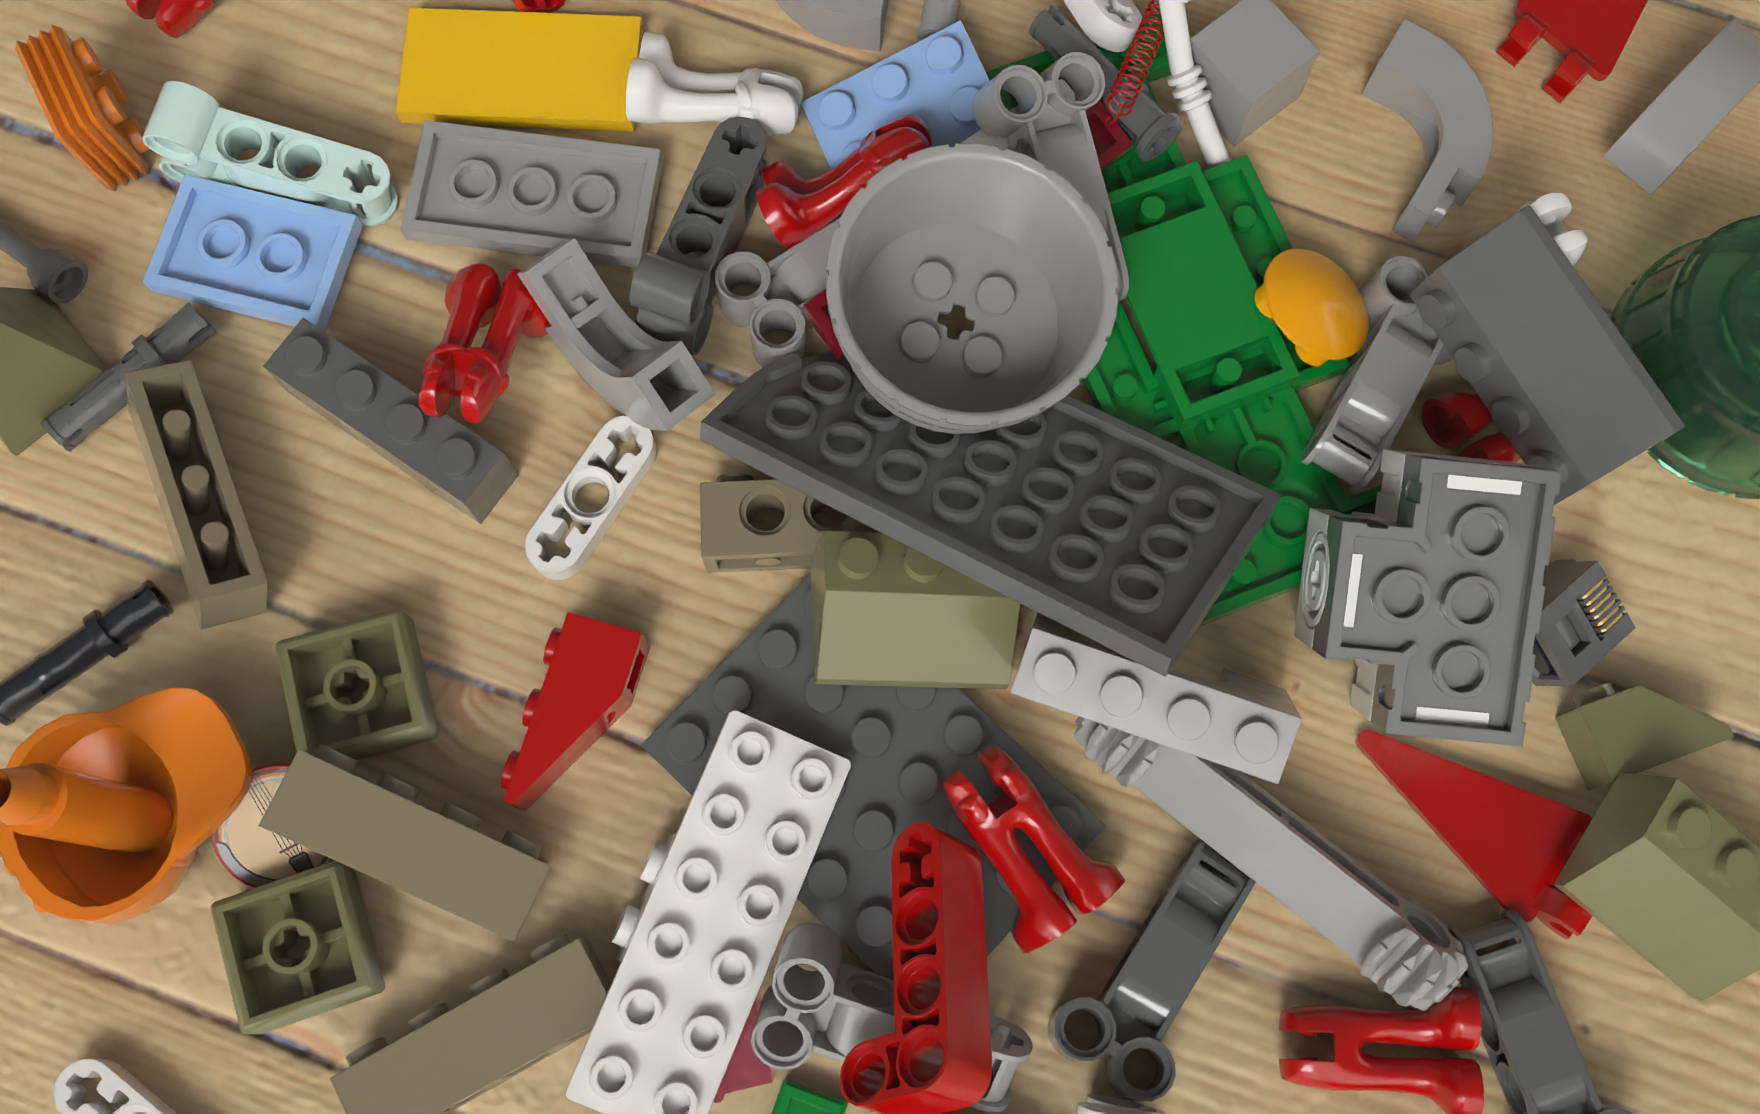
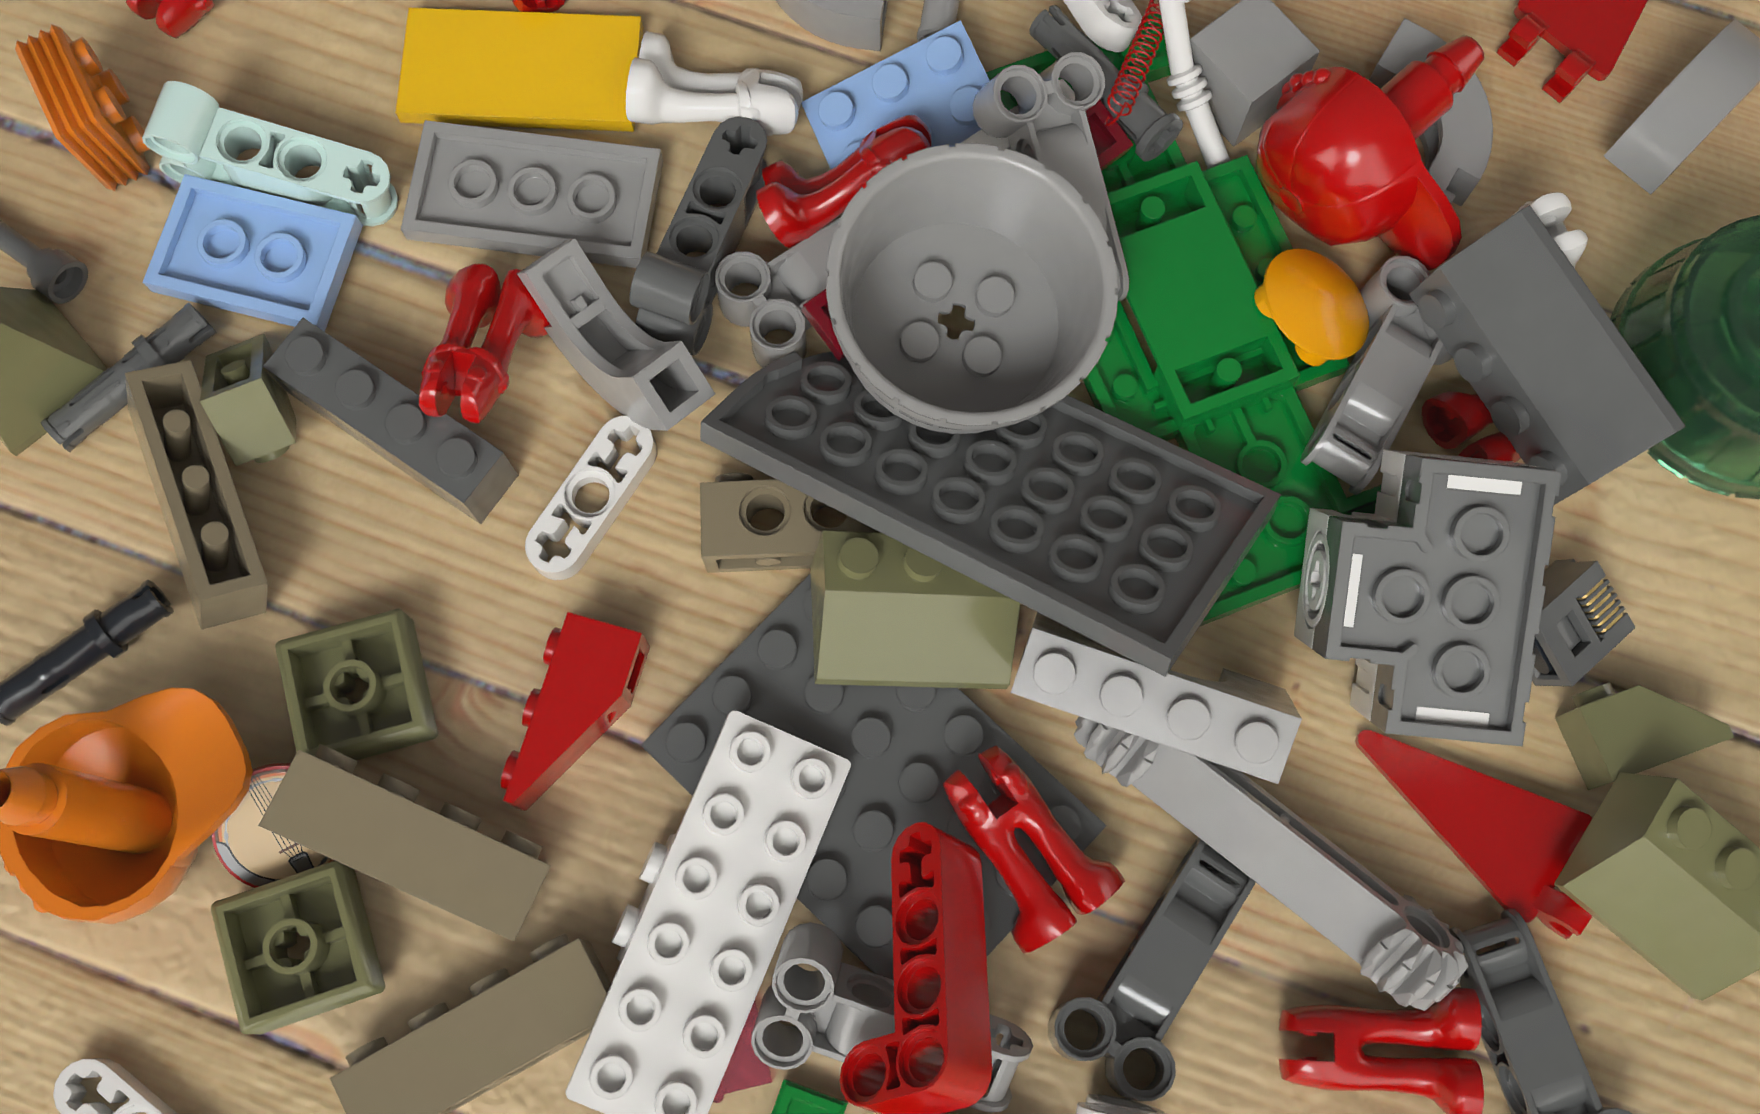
(247, 402): none -> olive slope
(1347, 157): none -> red piece

